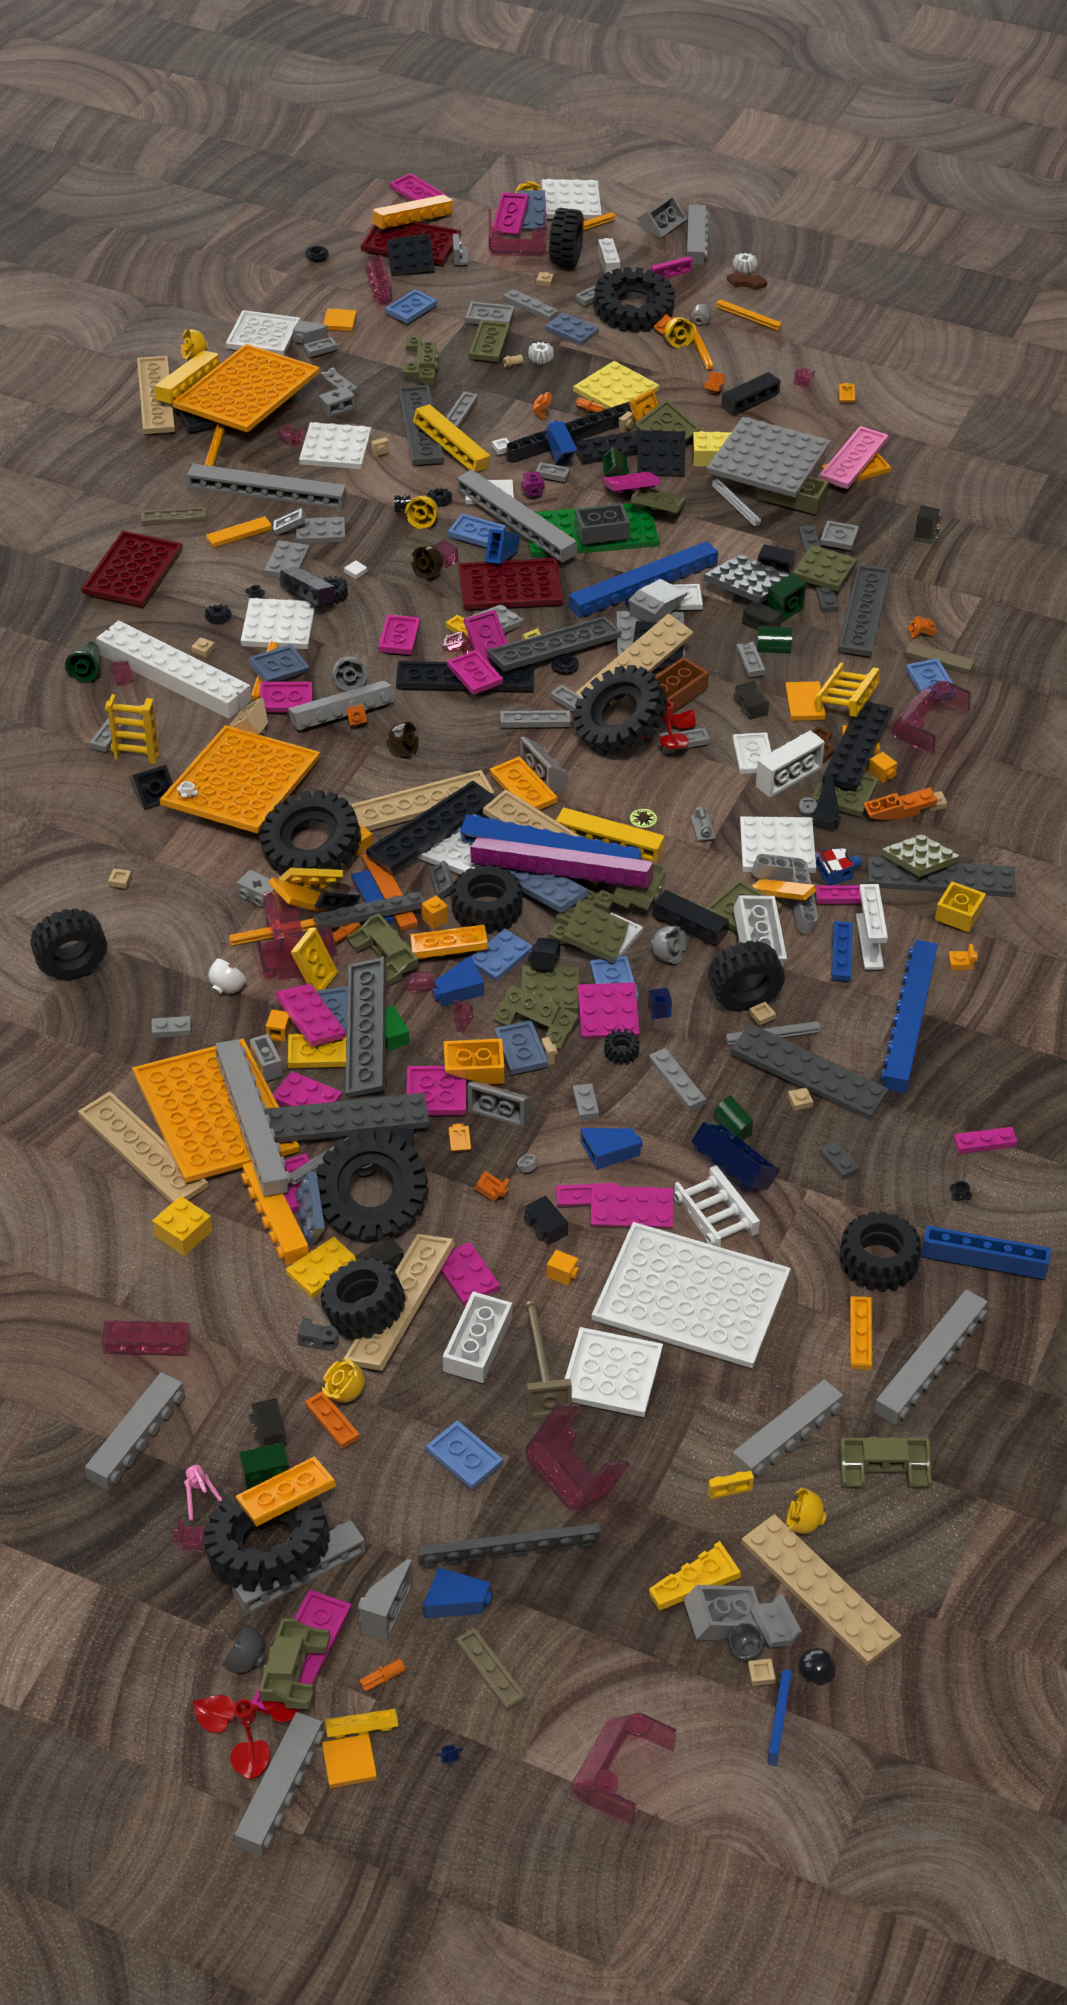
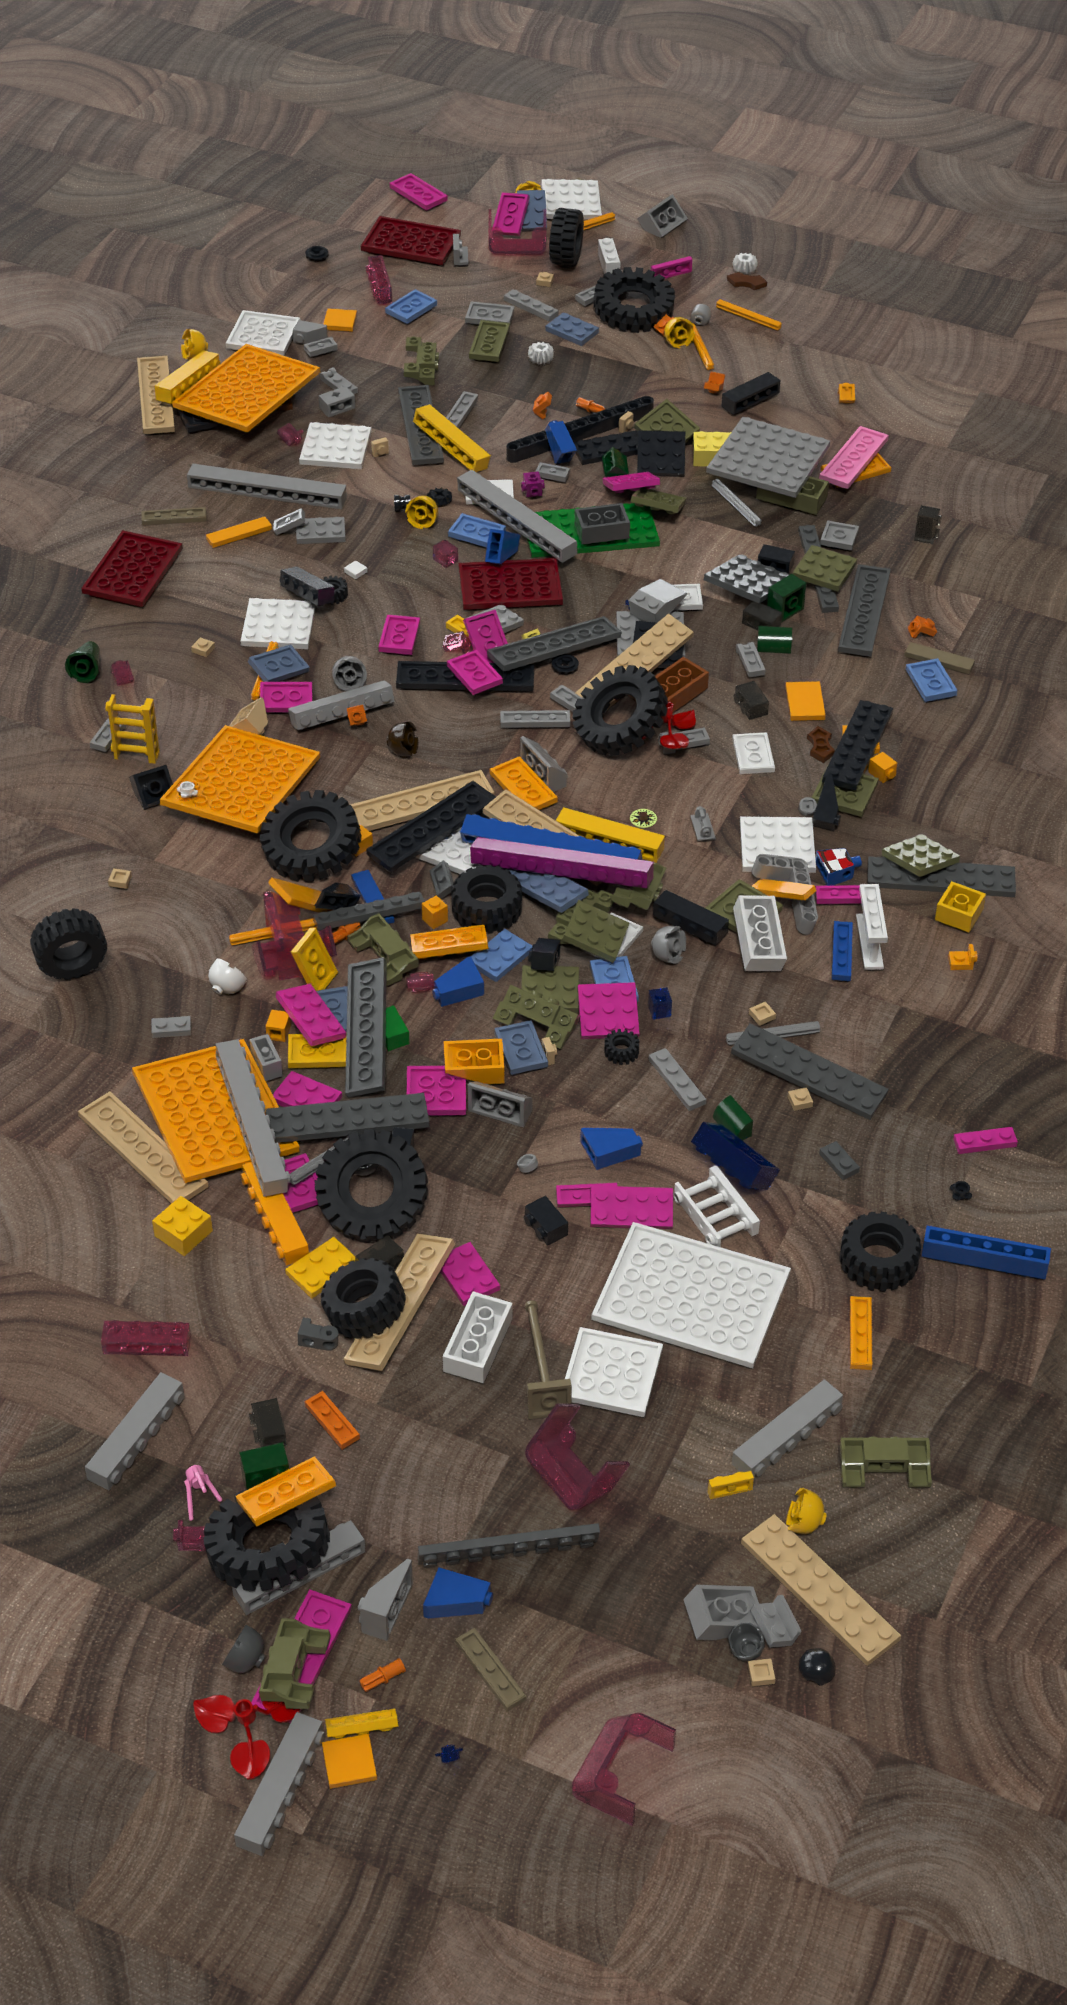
(174, 669): white piece -> none
(213, 617): black gear -> none
(215, 445): light orange axle -> none
(252, 887): light grey brick -> none
(255, 591): black plate -> none
(286, 556): light grey plate -> none
(310, 1208): sand blue plate -> none
(312, 877): yellow plate -> none
(344, 1381): yellow cylinder -> none
(388, 889): orange tile -> none
(410, 254): black plate -> none
(412, 211): light orange brick -> none
(427, 561): dark brown cylinder -> none
(459, 1138): light orange bracket -> none
(463, 1015): clear pink bracket -> none
(464, 1455): medium blue plate -> none
(491, 1186): orange bracket -> none
(500, 445): white plate -> none
(514, 360): tan pin -> none
(562, 1268): light orange brick -> none
(585, 1101): light grey plate -> none
(614, 385): light yellow plate -> none
(627, 584): blue brick -> none
(643, 404): light orange tile -> none
(697, 233): light grey brick -> none
(709, 1569): yellow wing -> none
(746, 975): black tyre -> none
(779, 1717): blue tile -> none
(789, 763): white brick -> none
(803, 376): clear pink bracket -> none
(857, 698): yellow fence -> none
(897, 807): orange slope -> none
(910, 723): clear pink windscreen -> none
(910, 1016): blue brick -> none
(931, 1357): light grey brick -> none
(941, 802): tan plate -> none

